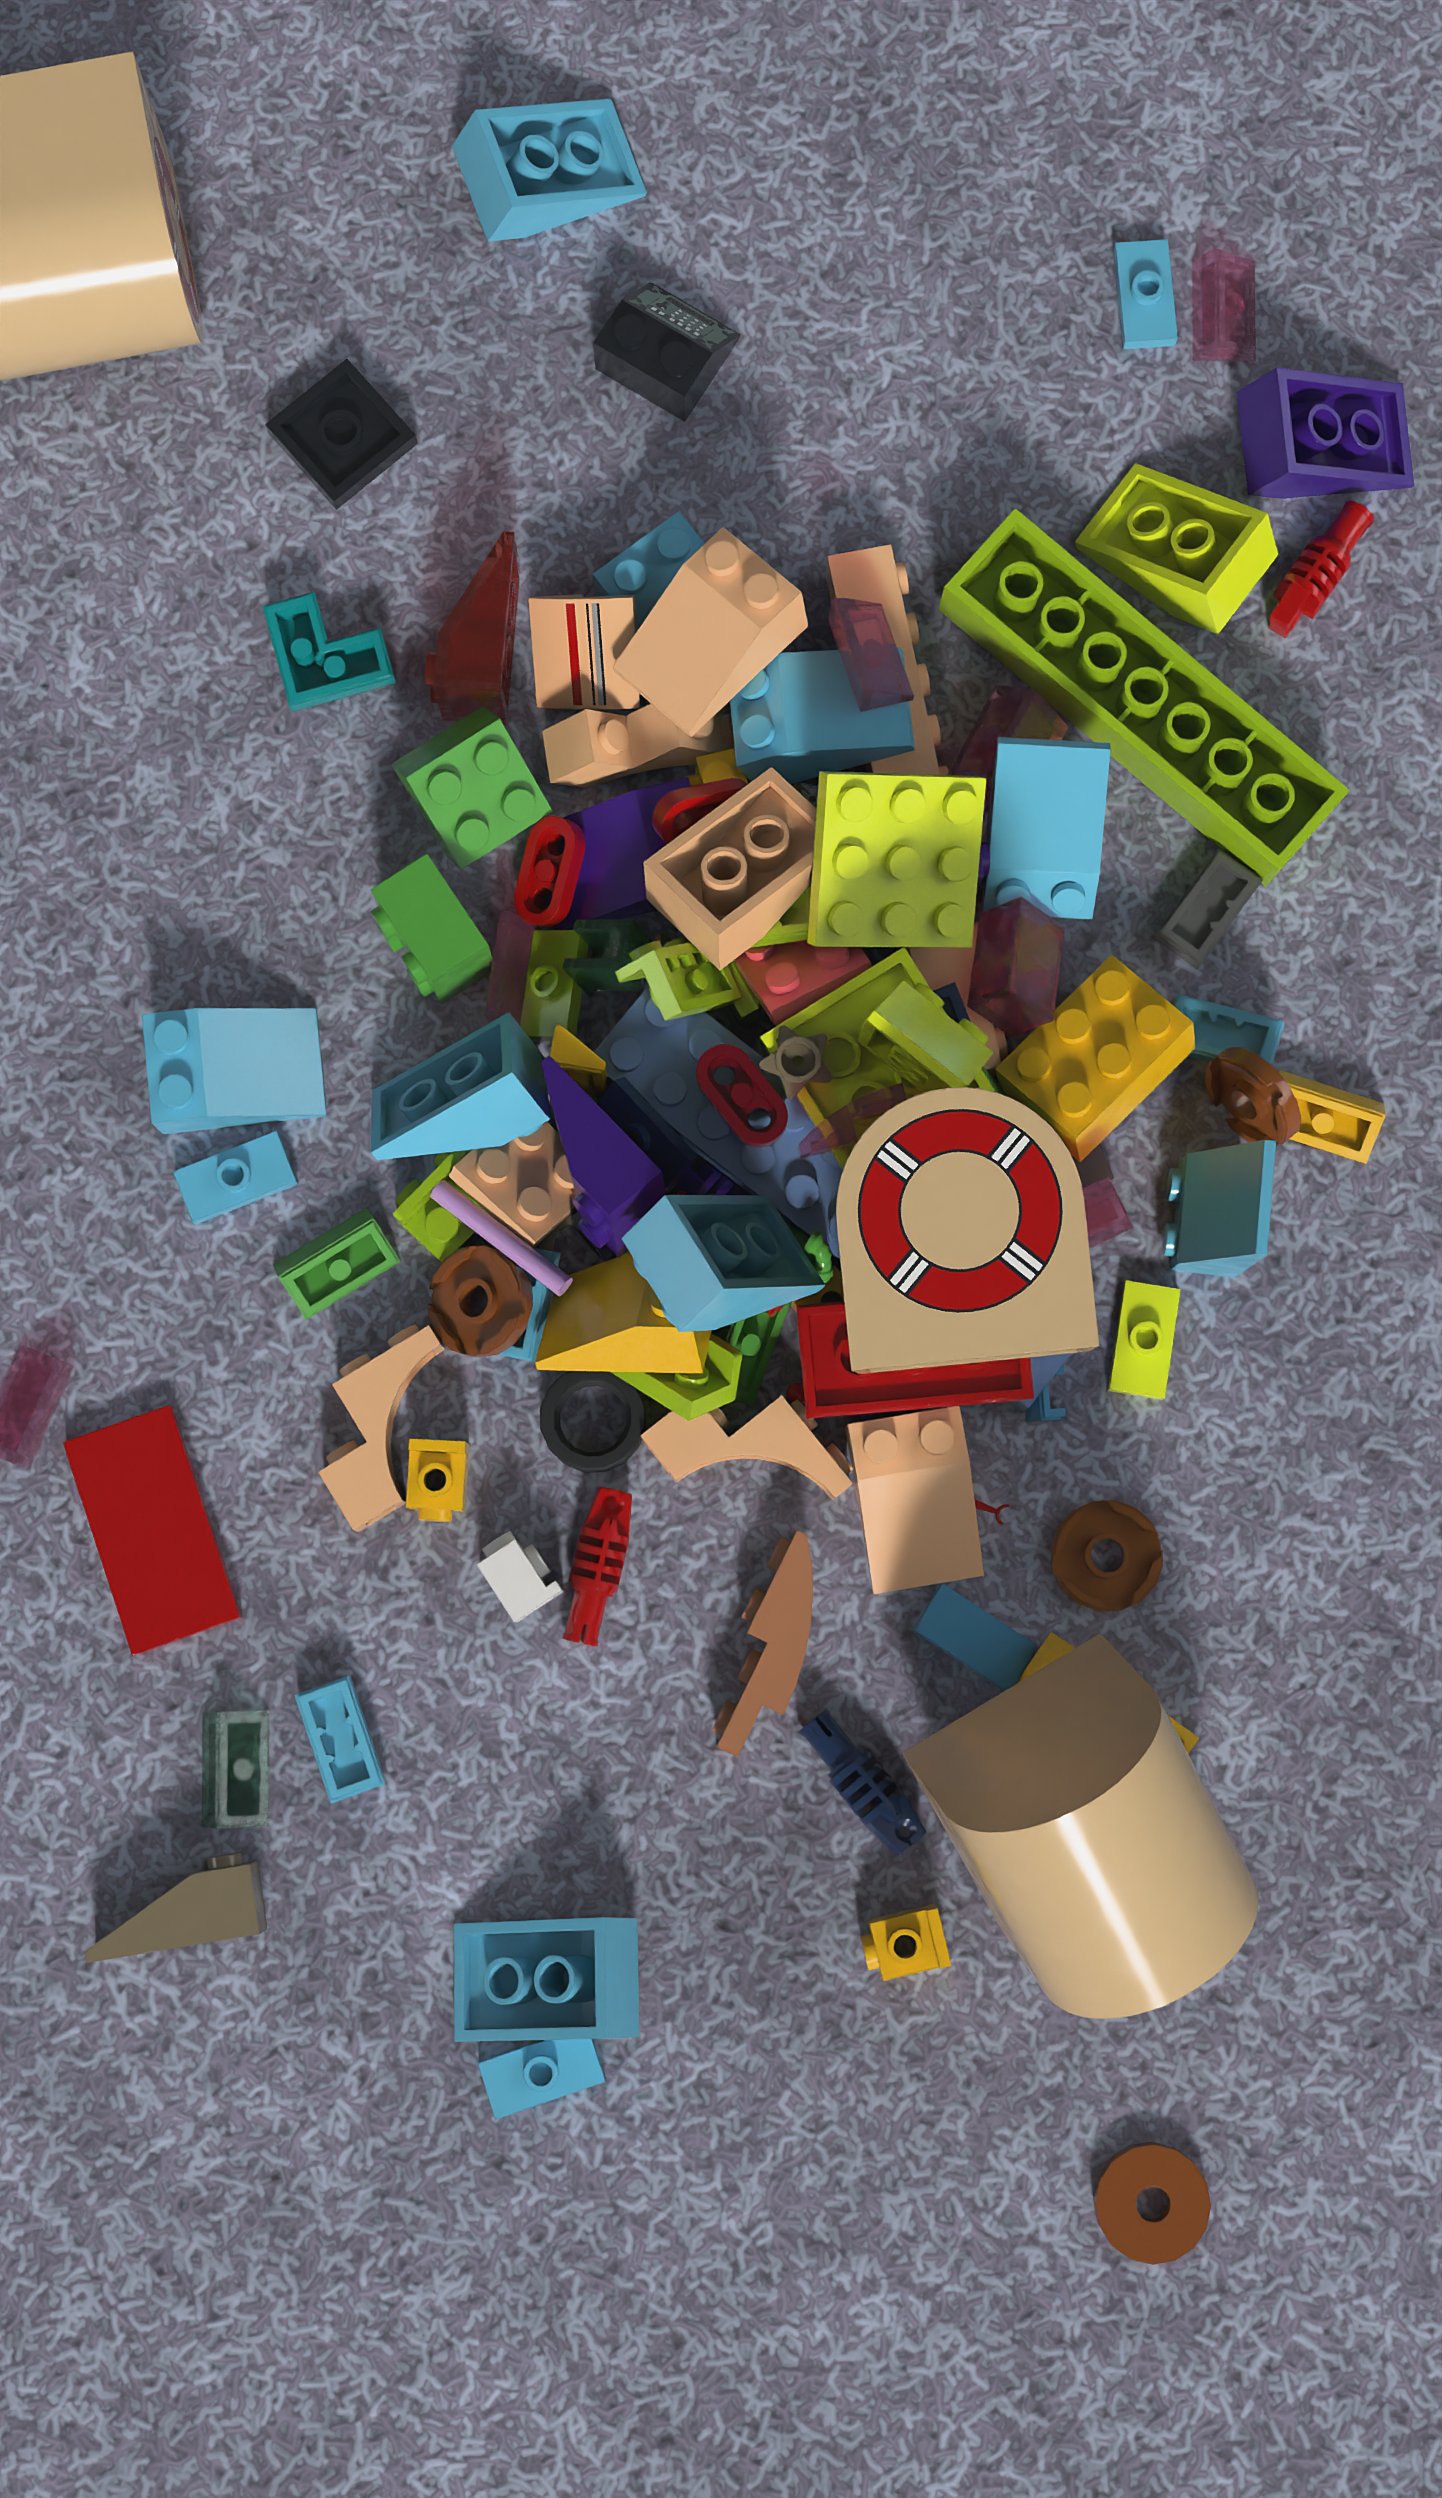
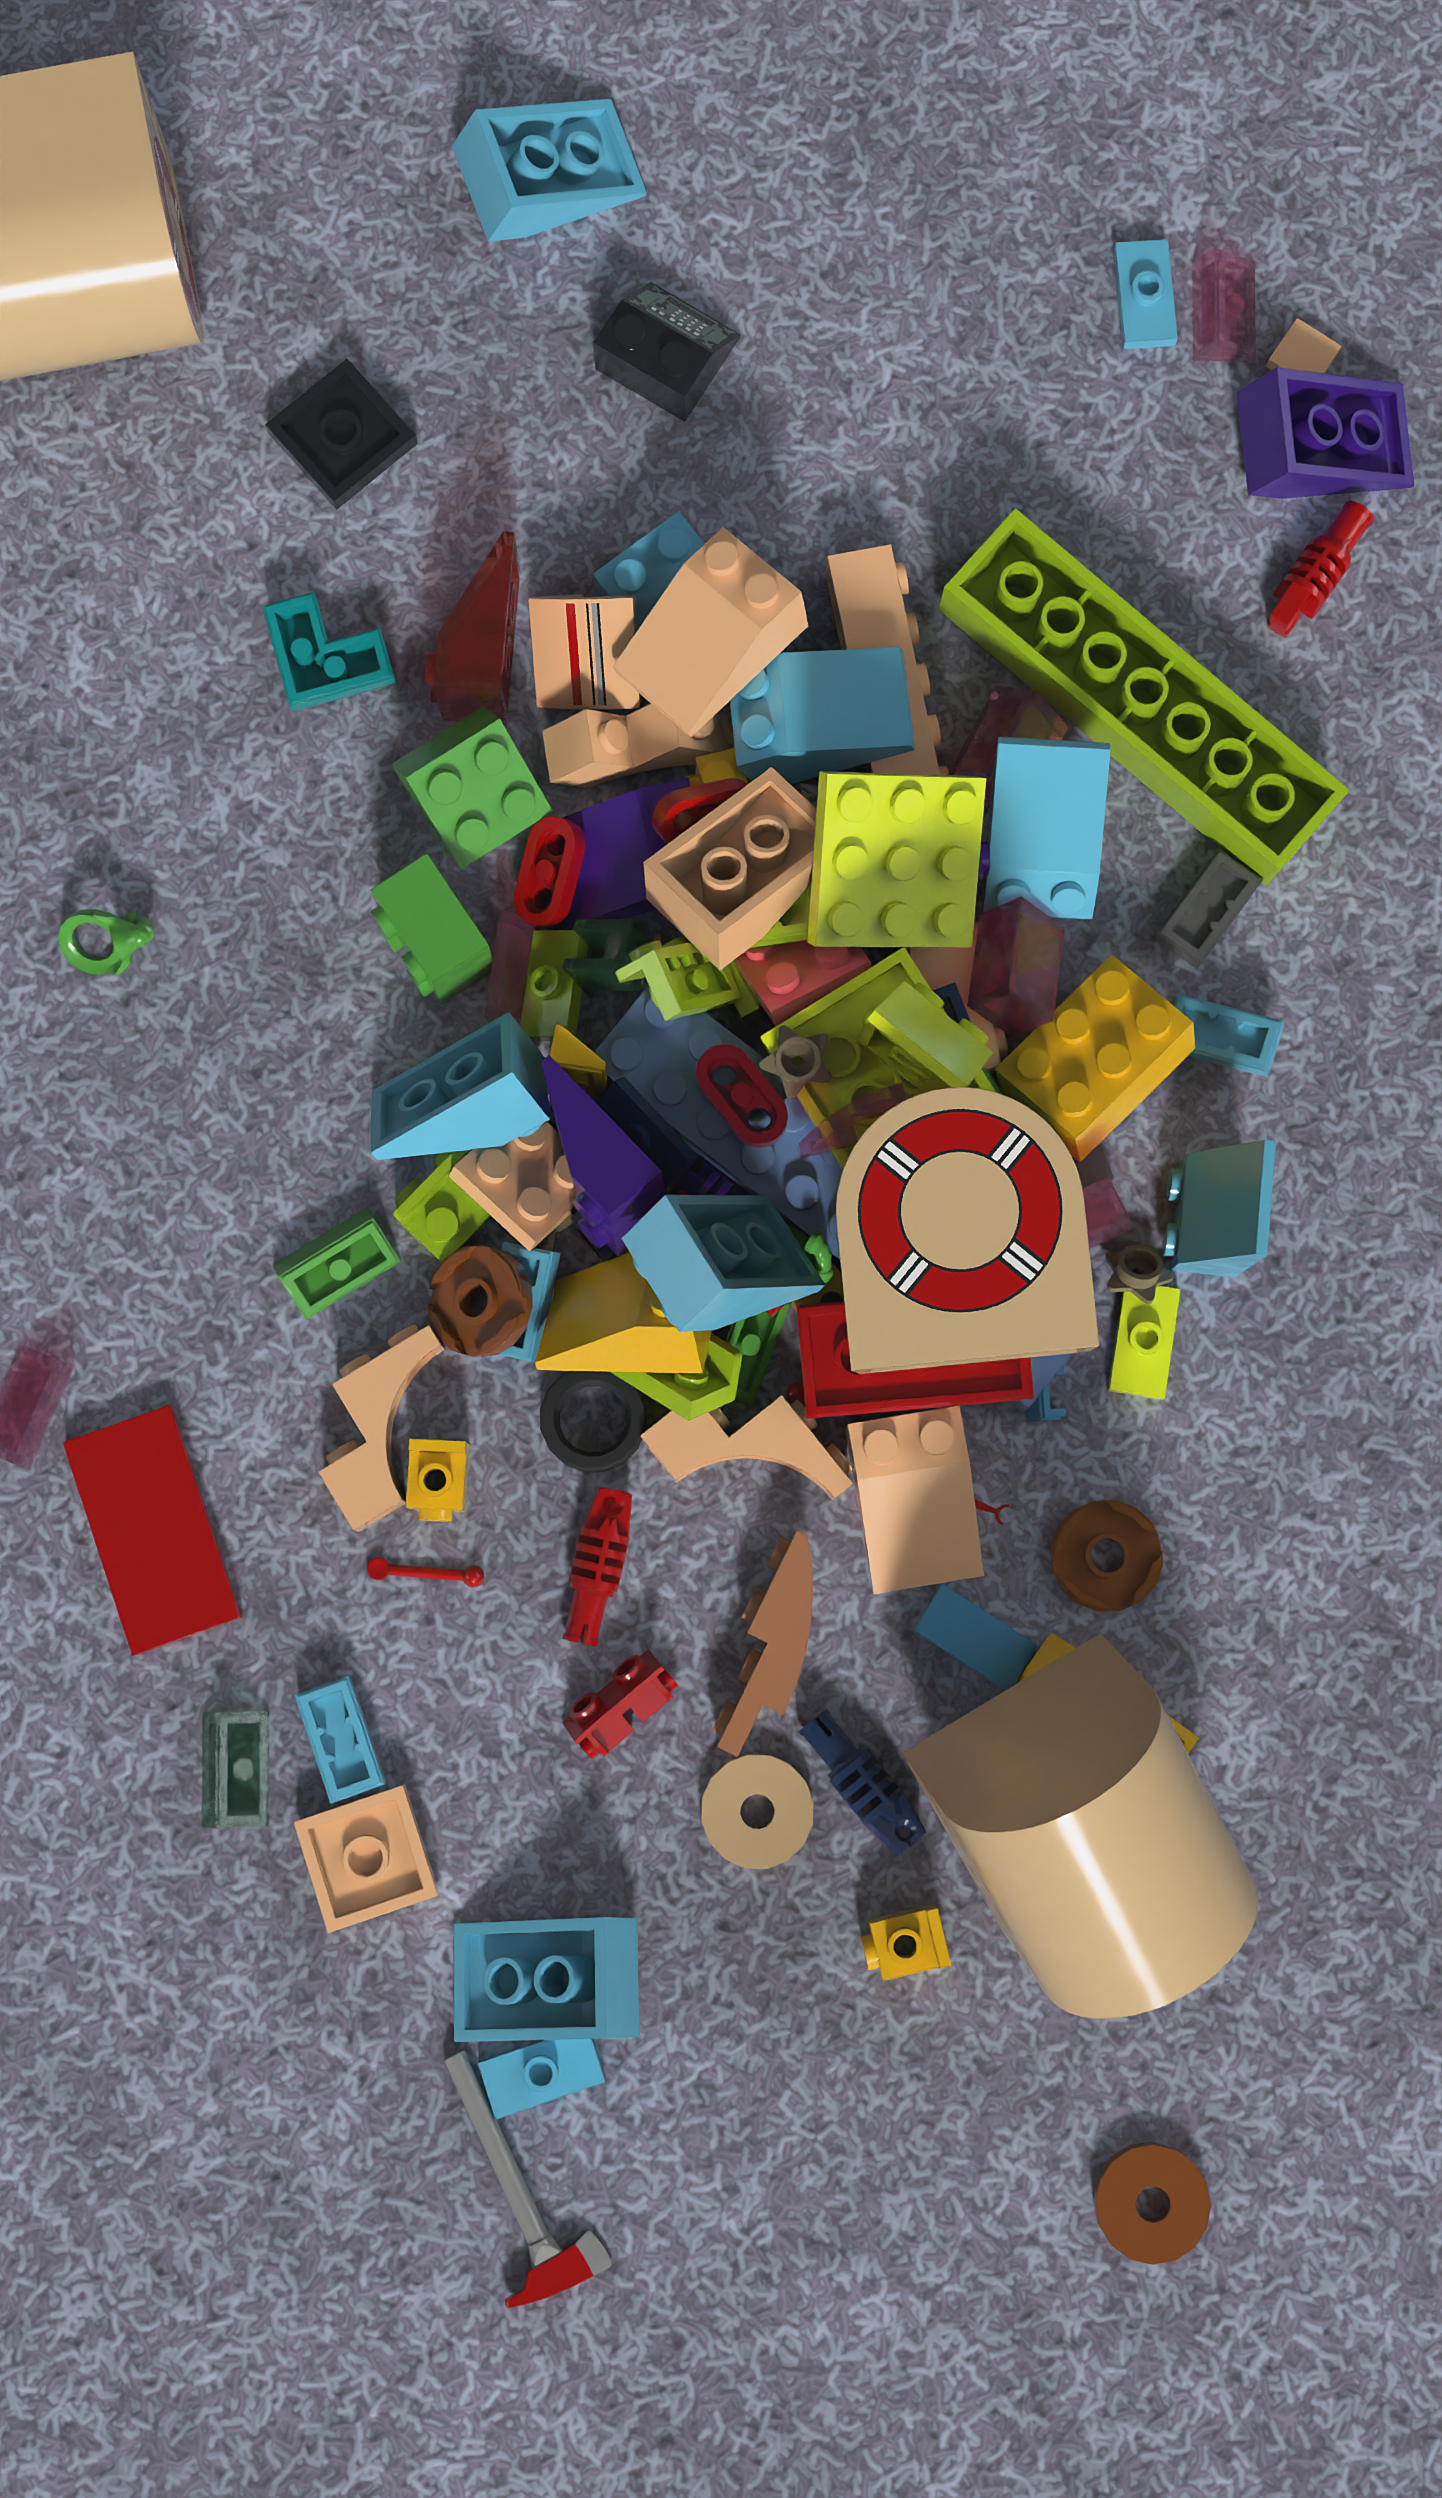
(126, 938): none -> bright green piece
(199, 1910): dark tan slope -> none
(232, 1067): medium azure slope -> none
(235, 1177): medium azure plate -> none
(366, 1858): none -> light nougat plate
(379, 1569): none -> red hinge
(501, 1237): lavender bar -> none
(517, 1576): white brick -> none
(552, 2266): none -> light grey piece
(597, 1718): none -> red hinge
(781, 1836): none -> tan tile
(869, 653): clear pink slope -> none
(1144, 1260): none -> dark tan plate
(1181, 546): neon yellow slope -> none
(1253, 1095): dark orange tile -> none
(1304, 350): none -> light nougat tile
(1335, 1118): yellow slope -> none

